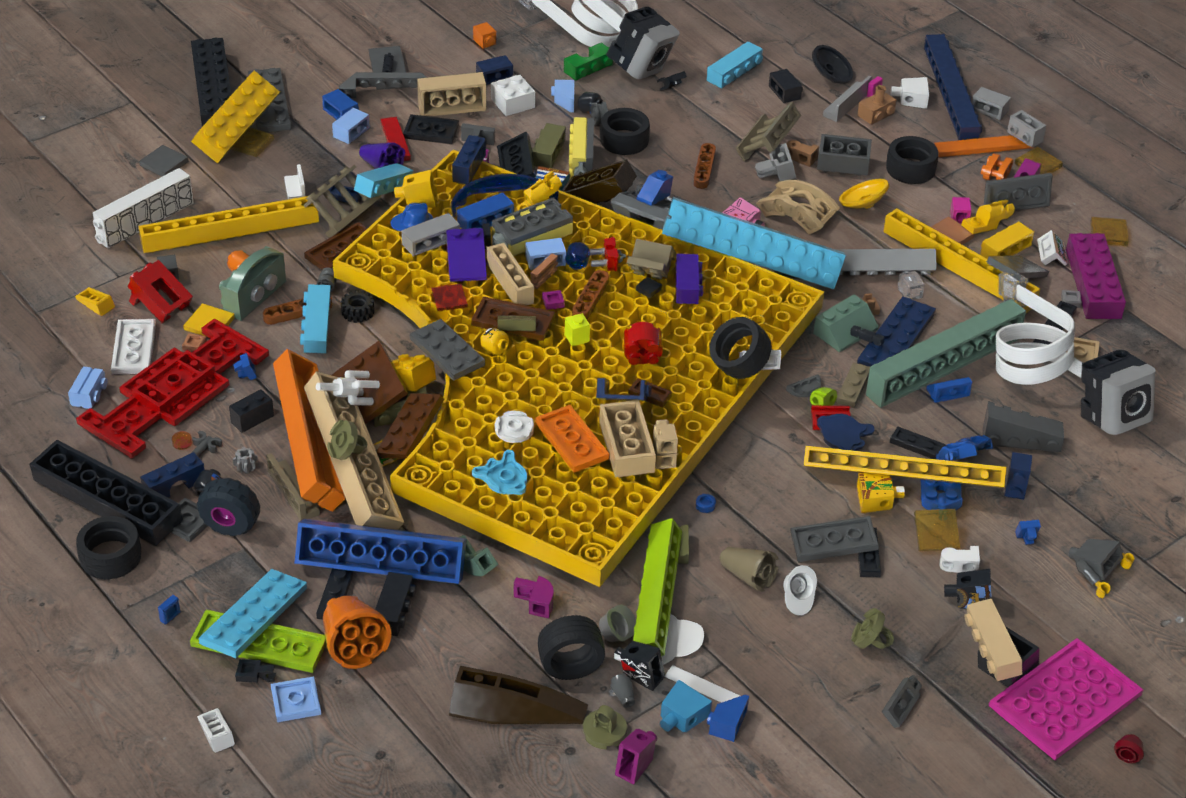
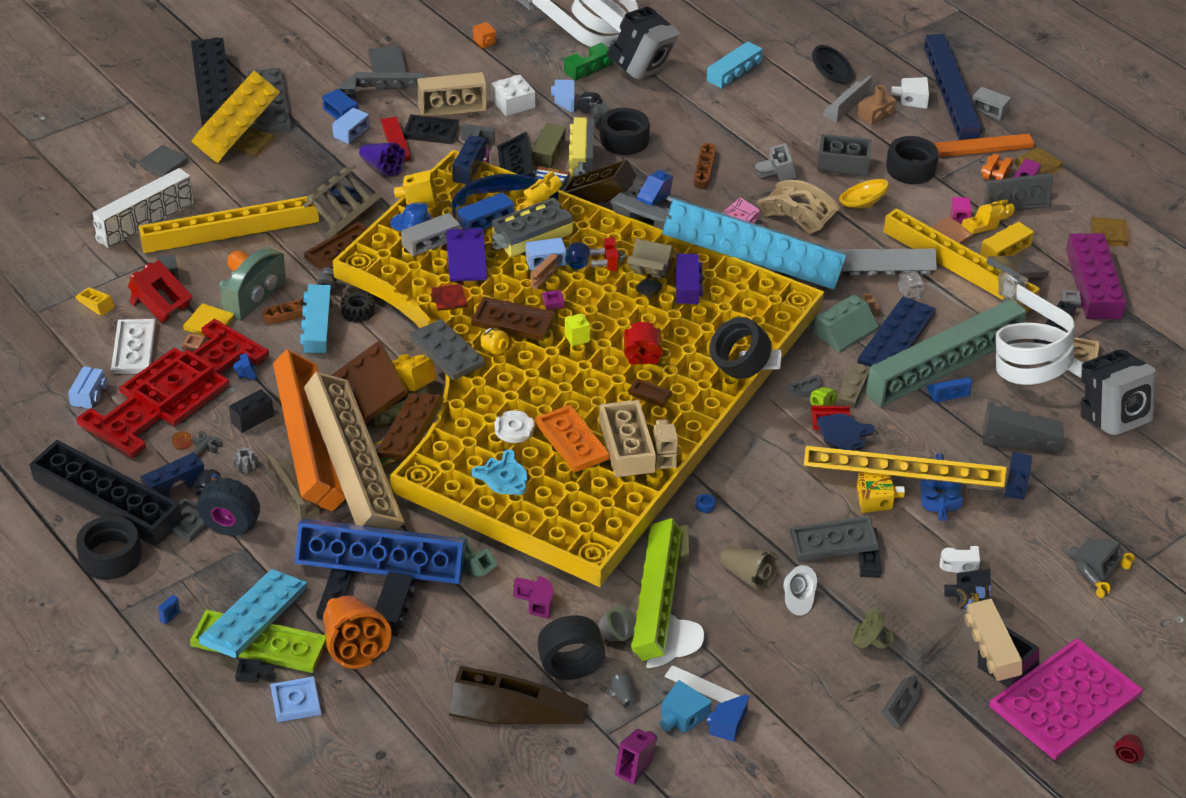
(217, 731): white slope -> none
(295, 184): white panel -> none
(345, 440): olive tile -> none
(351, 387): white plant -> none
(381, 180): medium azure brick -> none
(388, 63): black axle -> none
(487, 235): black tile -> none
(495, 69): dark blue brick -> none
(510, 274): tan brick -> none
(517, 323): olive slope -> none
(594, 296): dark orange beam -> none
(603, 391): dark blue panel -> none
(604, 728): olive tile -> none
(641, 664): black torso -> none
(674, 79): black plate -> none
(768, 132): dark tan fence -> none
(785, 86): black brick -> none
(803, 153): medium nougat leg -> none
(867, 335): black axle -> none
(872, 85): dark pink tile -> none
(916, 442): black tile -> none
(936, 529): clear yellow tile -> none
(965, 448): blue plate -> none
(1026, 128): light grey brick -> none
(1028, 530): blue tile -> none
(1052, 248): white panel -> none

